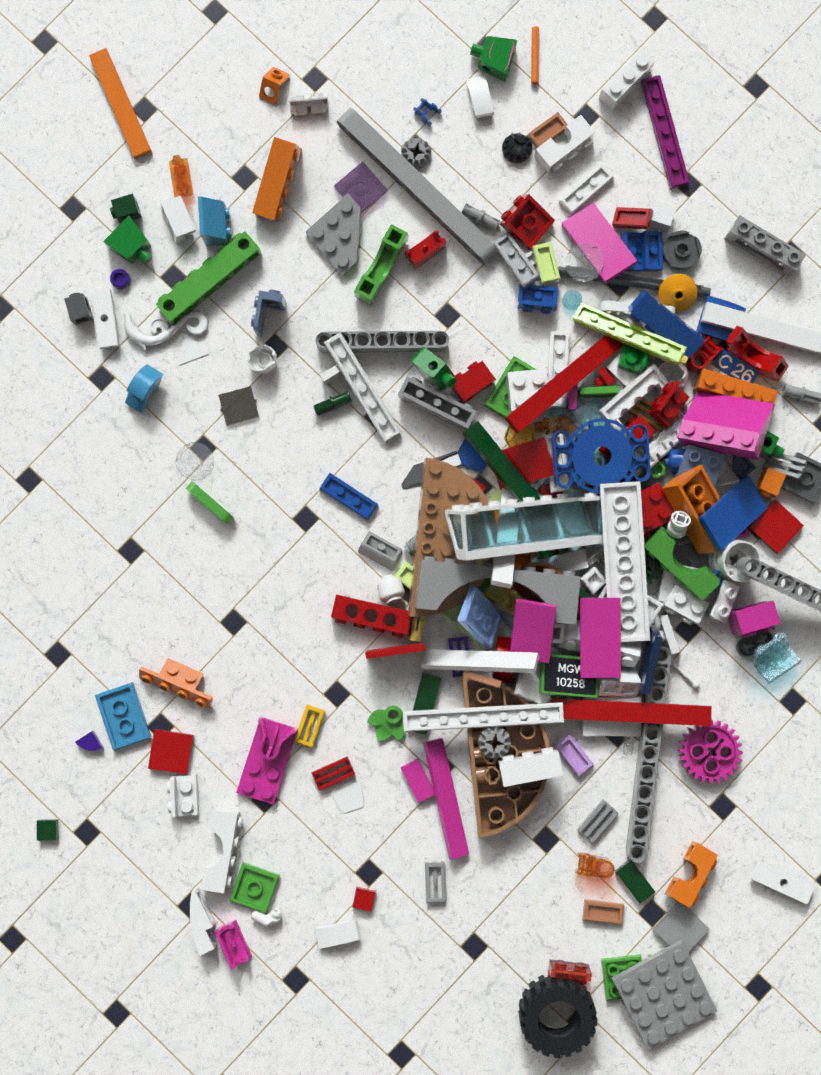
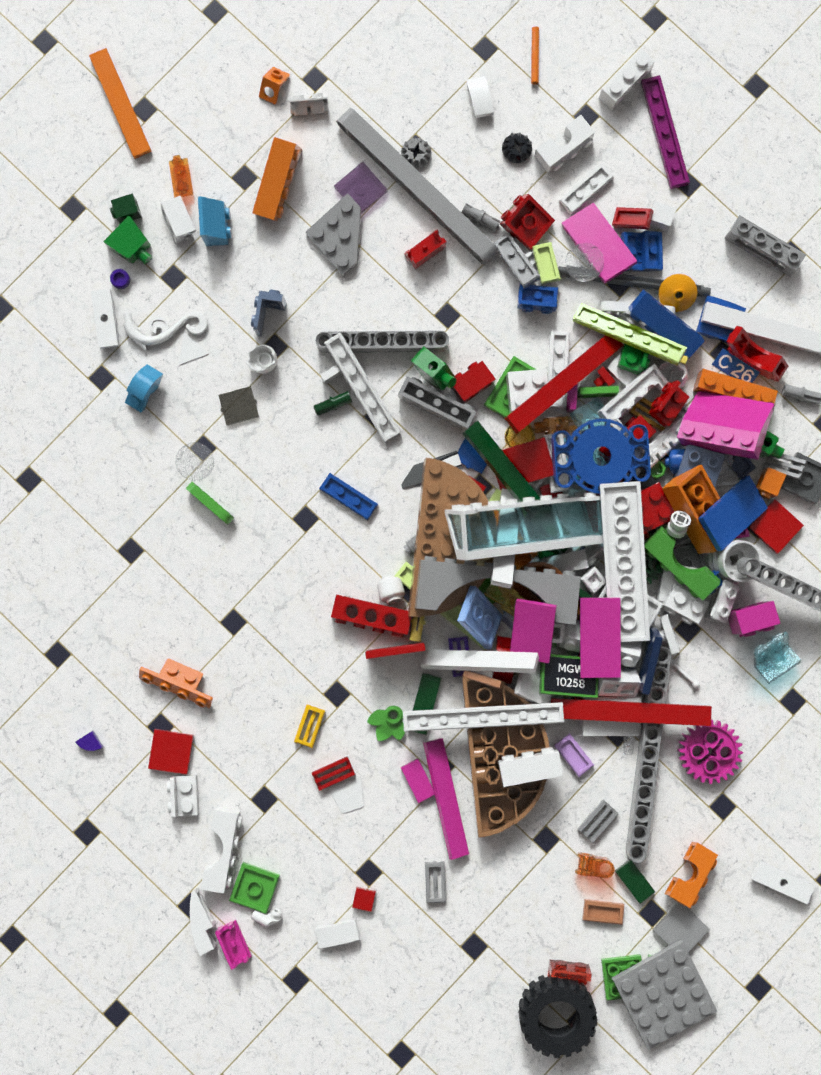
(47, 829): dark green tile -> none
(78, 308): dark grey brick -> none
(123, 716): dark azure tile -> none
(209, 277): bright green piece -> none
(267, 760): dark pink plate -> none
(380, 550): light grey slope -> none
(386, 257): bright green arch -> none
(430, 107): blue piece -> none
(495, 56): green torso -> none
(500, 750): light grey gear -> none
(548, 129): nougat tile -> none
(557, 411): clear light blue tile -> none
(572, 299): clear light blue tile -> none
(687, 241): dark grey plate -> none
(704, 354): red piece -> none
(752, 639): black beam -> none

